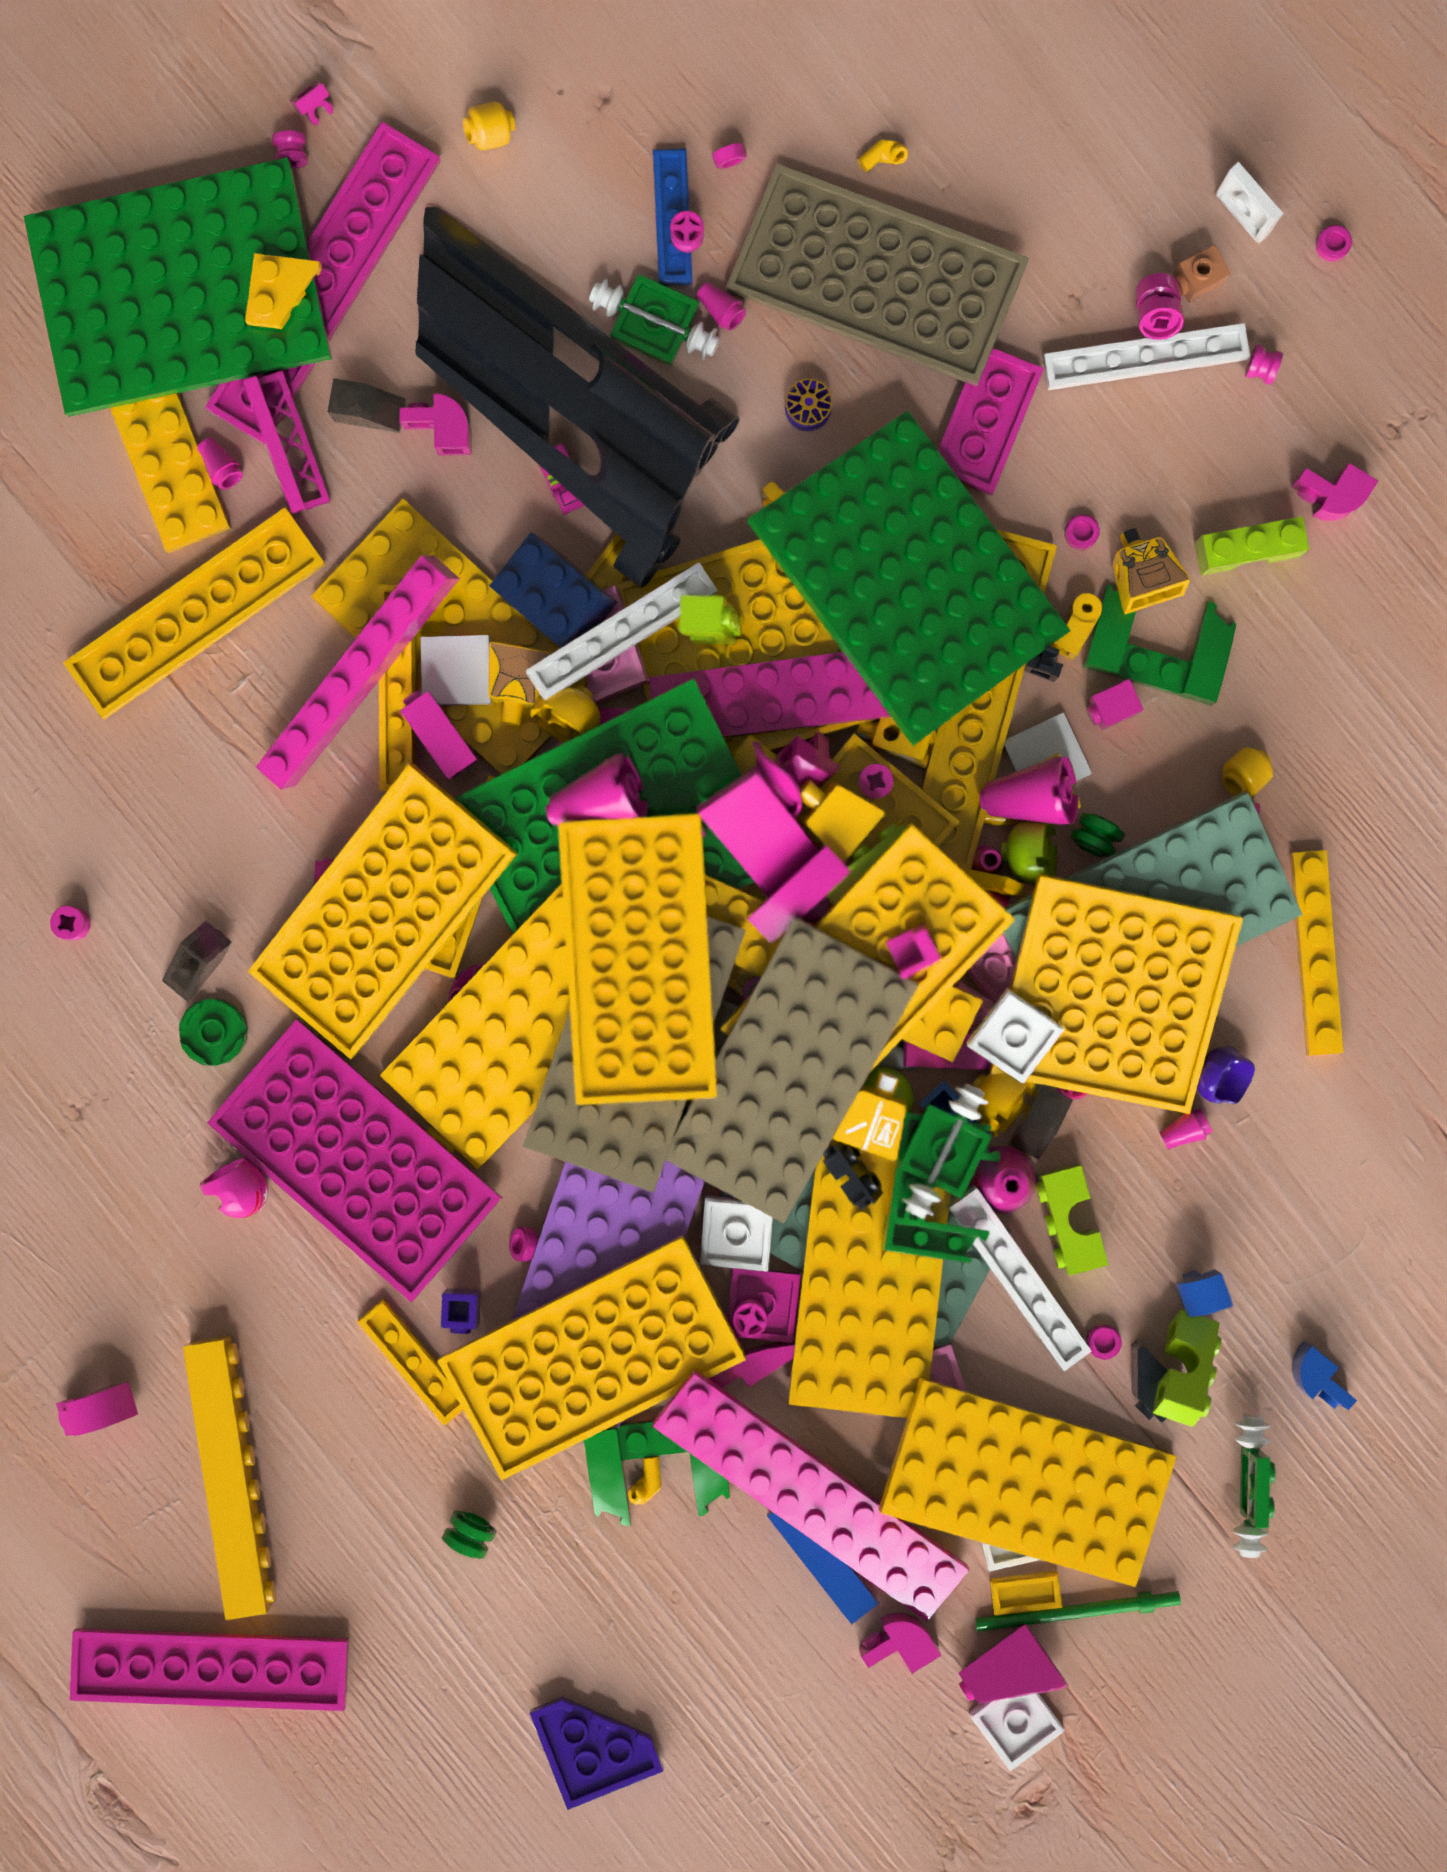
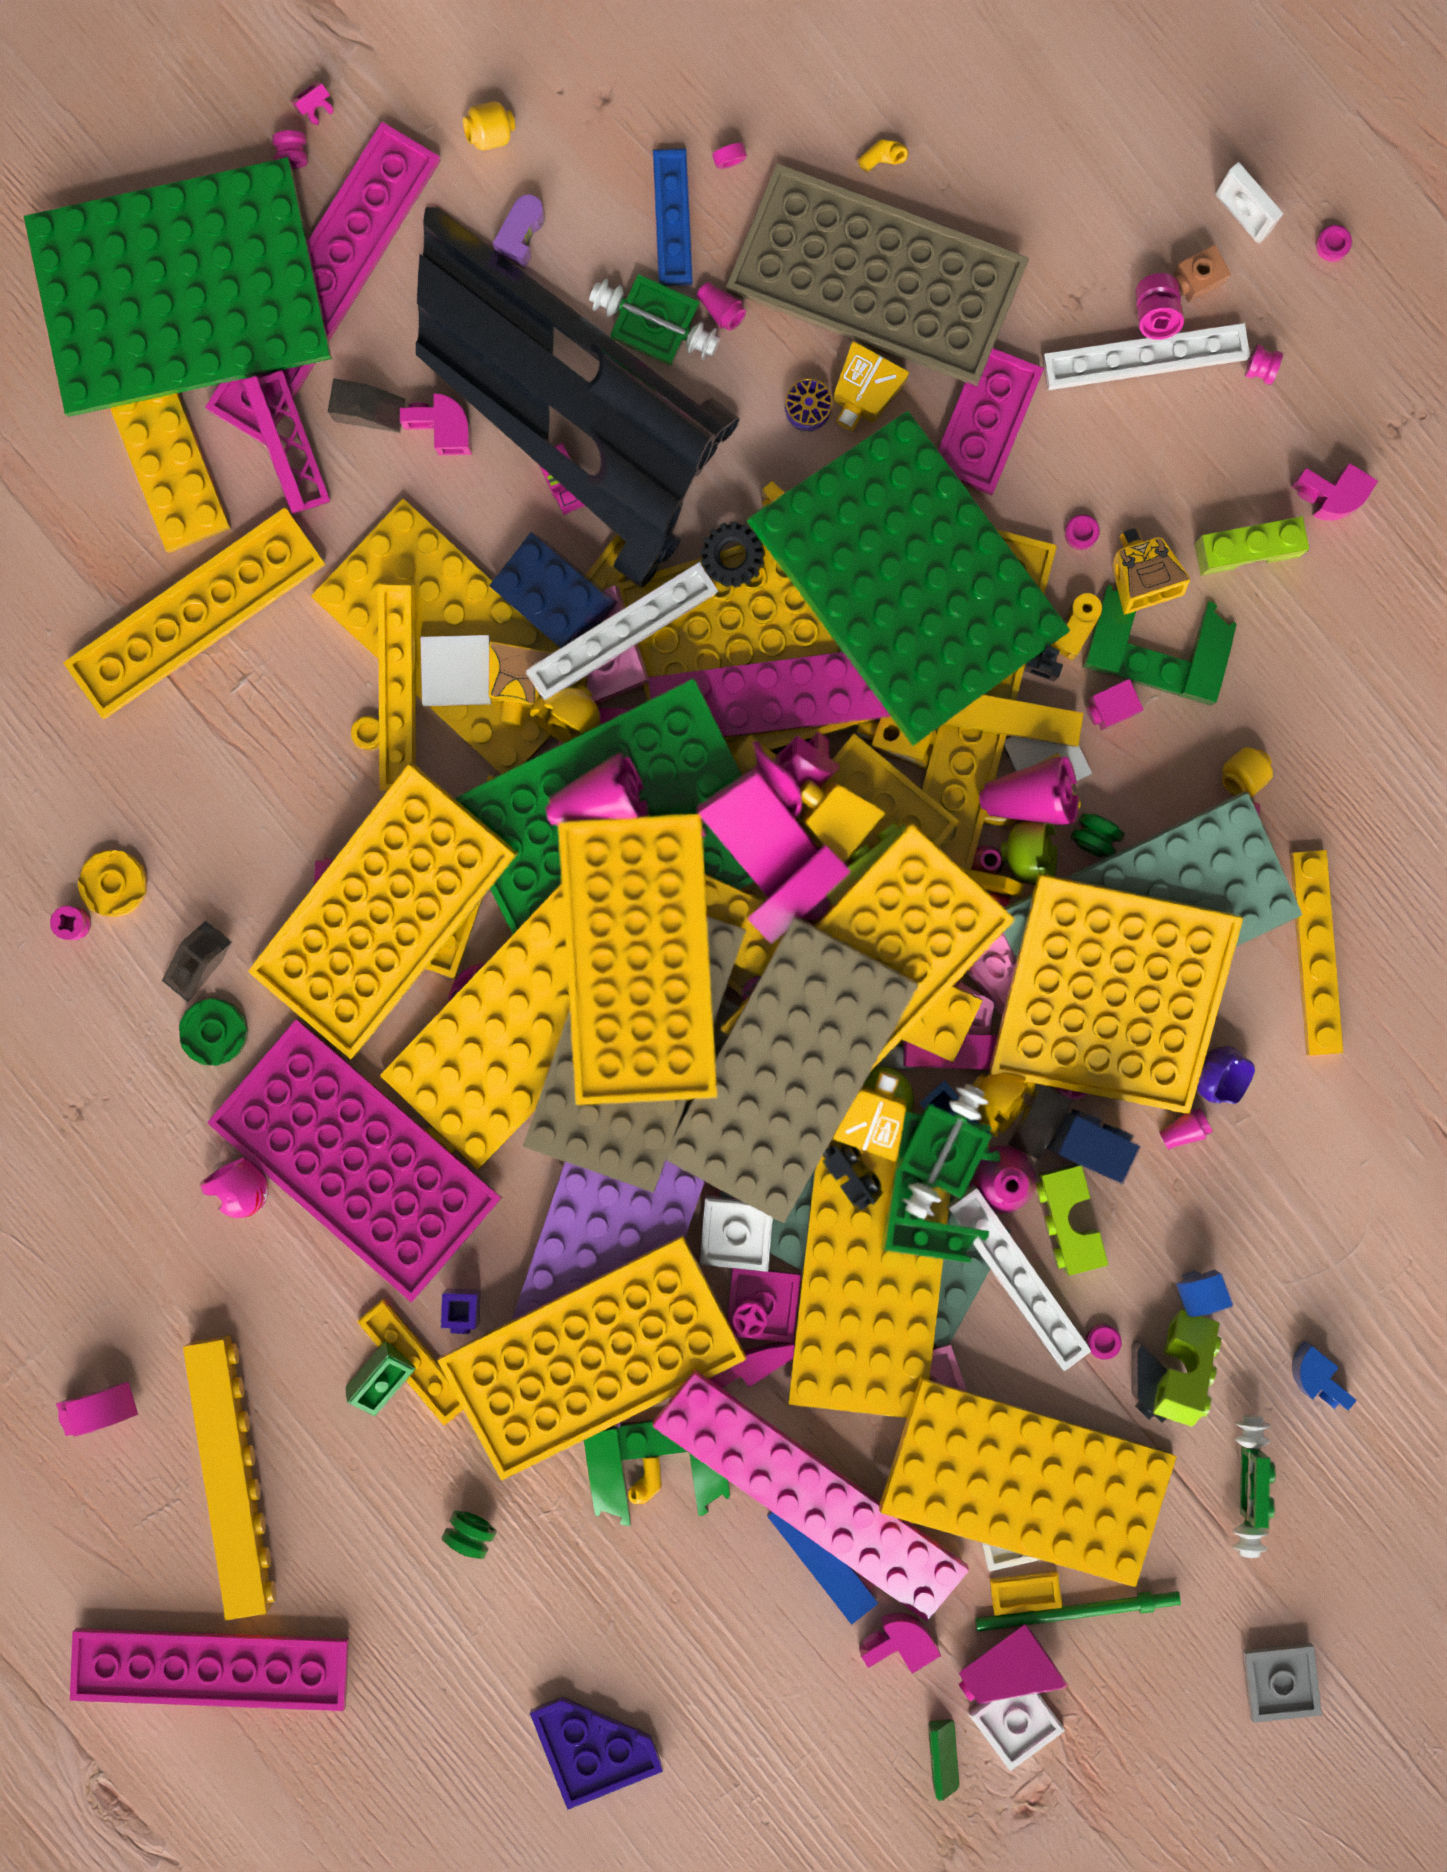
(112, 883): none -> yellow tile
(221, 466): dark pink cone -> none
(277, 288): yellow wing -> none
(357, 671): dark pink brick -> none
(366, 733): none -> yellow tile
(379, 1379): none -> green slope
(438, 734): dark pink slope -> none
(521, 223): none -> medium lavender leg
(523, 1244): dark pink tile -> none
(687, 223): dark pink wheel -> none
(709, 620): lime arch -> none
(723, 536): none -> black tyre
(866, 386): none -> yellow torso
(879, 778): dark pink wheel -> none
(913, 950): dark pink panel -> none
(943, 1758): none -> green slope
(1015, 1035): white tile -> none
(1021, 720): none -> yellow tile
(1098, 1148): none -> dark blue brick
(1282, 1682): none -> light grey plate

